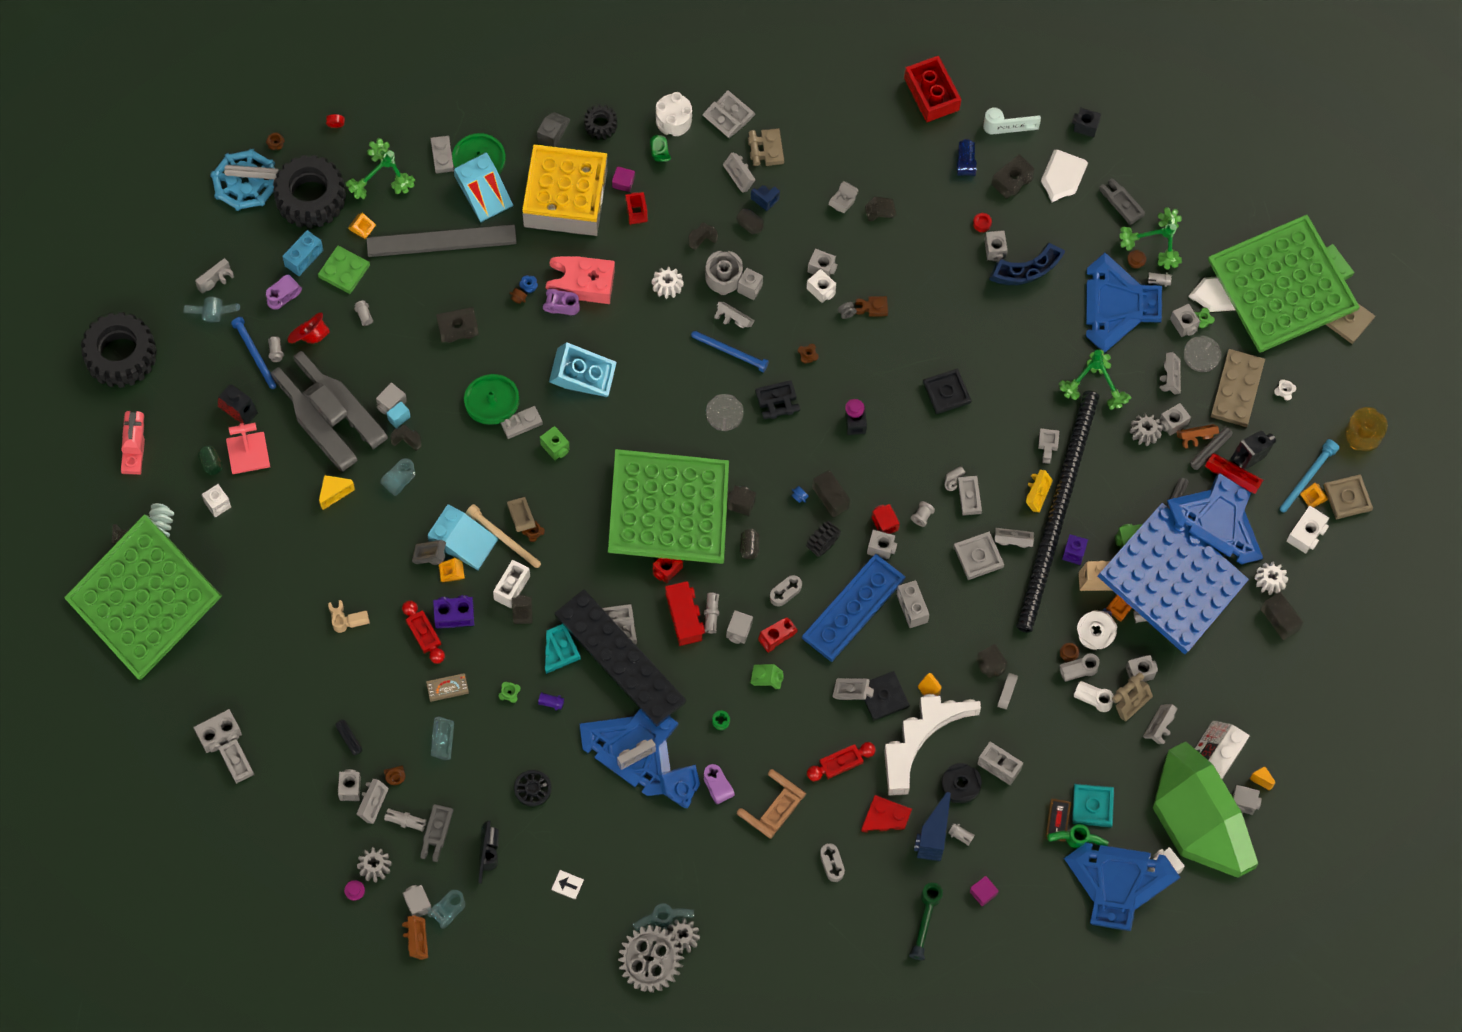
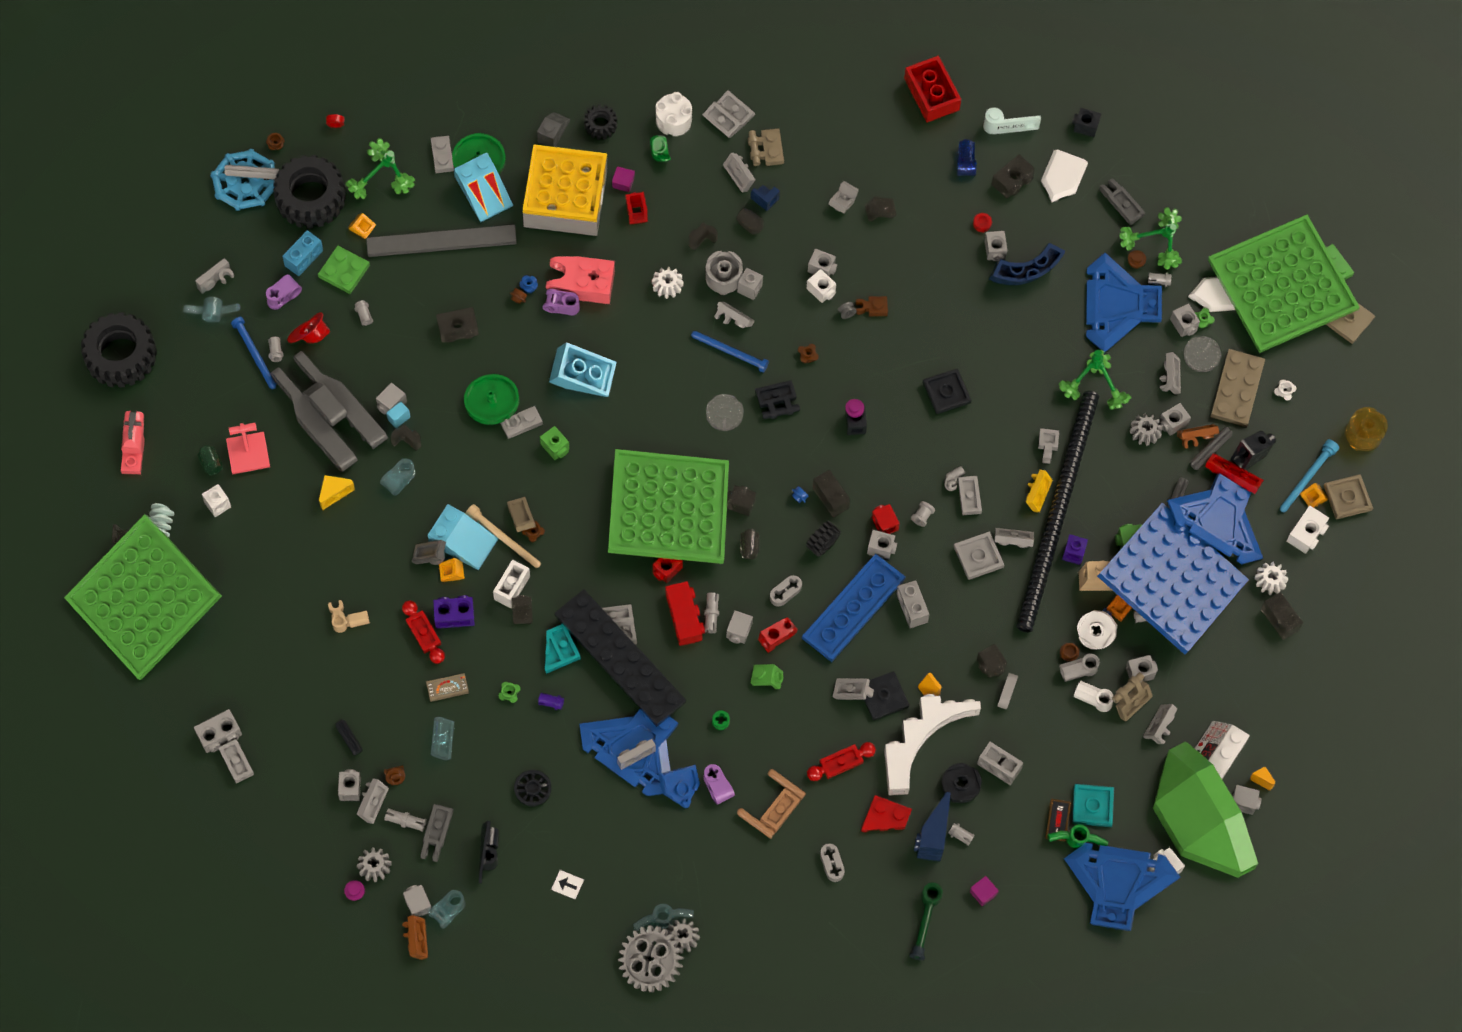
(235, 402): black torso -> none

